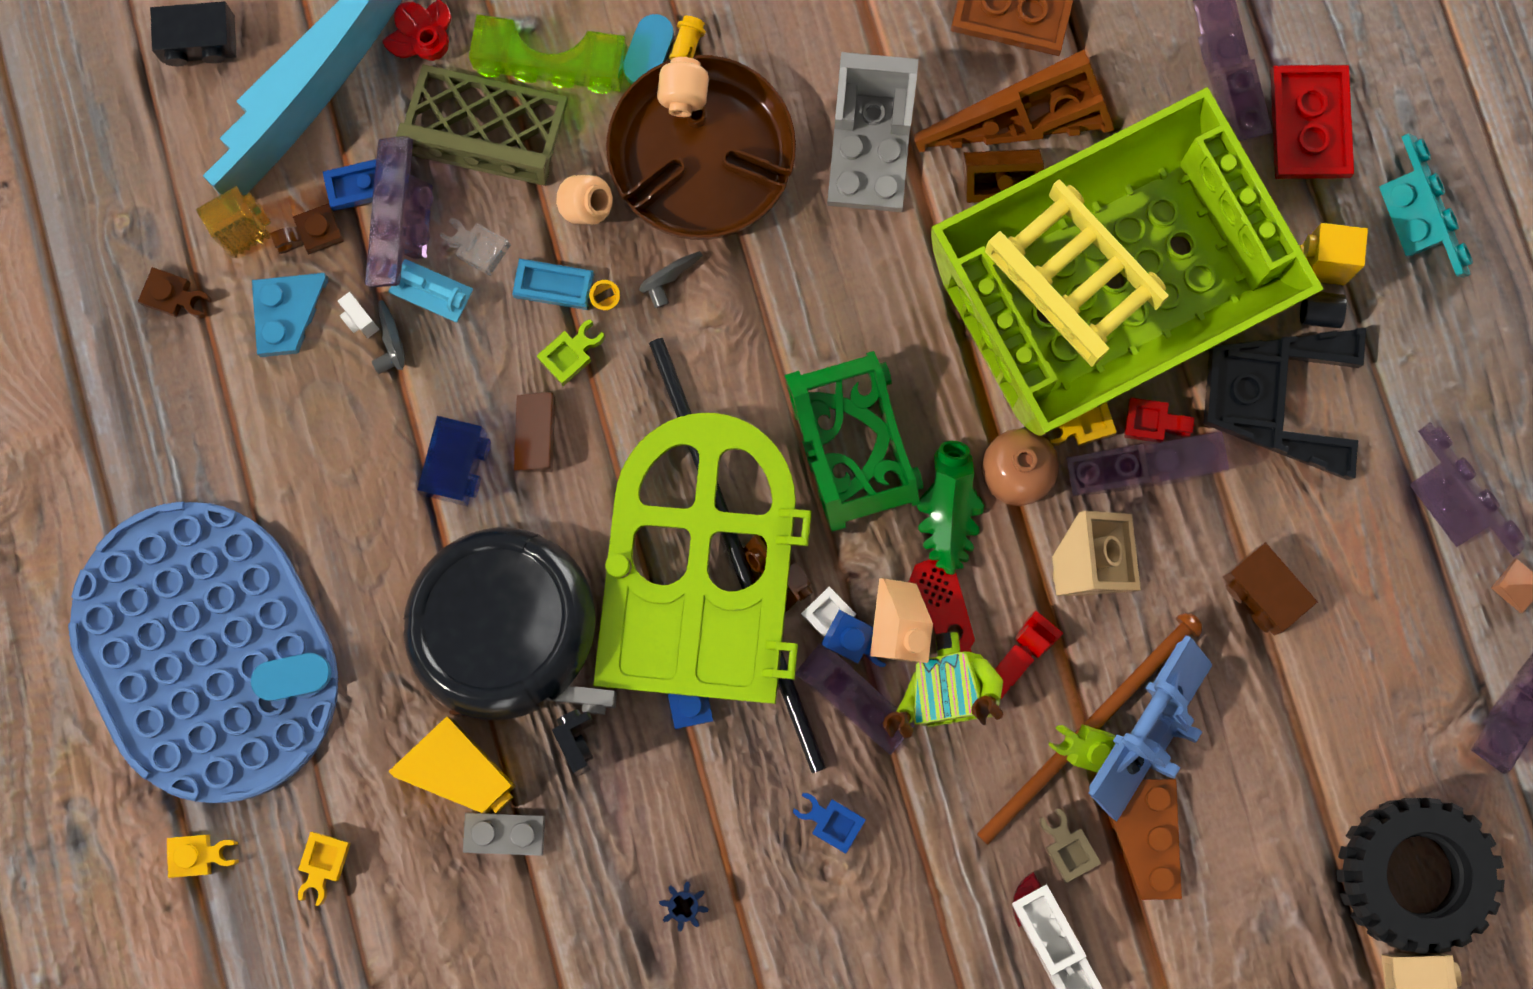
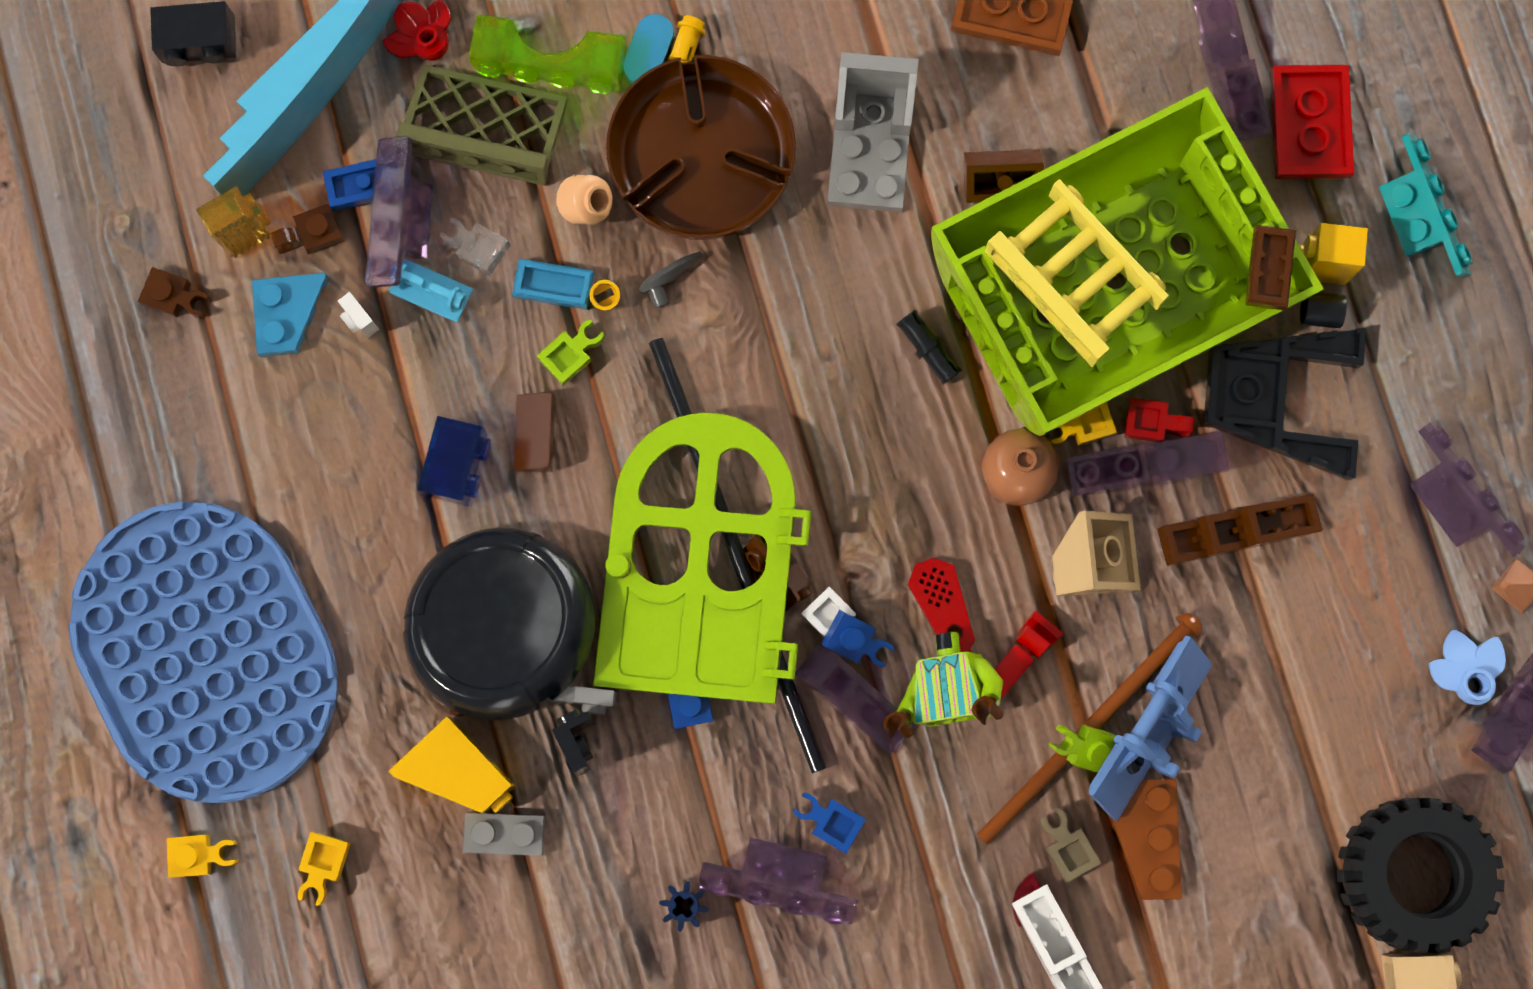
(291, 677): dark azure tile -> none
(392, 341): dark grey bar -> none
(683, 86): light nougat head -> none
(781, 879): none -> clear purple bracket
(812, 405): green fence -> none
(901, 623): light nougat slope -> none
(929, 347): none -> black pin
(950, 507): green plant -> none
(1046, 103): dark orange wedge -> none
(1240, 529): none -> reddish brown slope
(1269, 590): reddish brown brick -> none
(1270, 267): none -> reddish brown plate
(1466, 662): none -> light blue plate

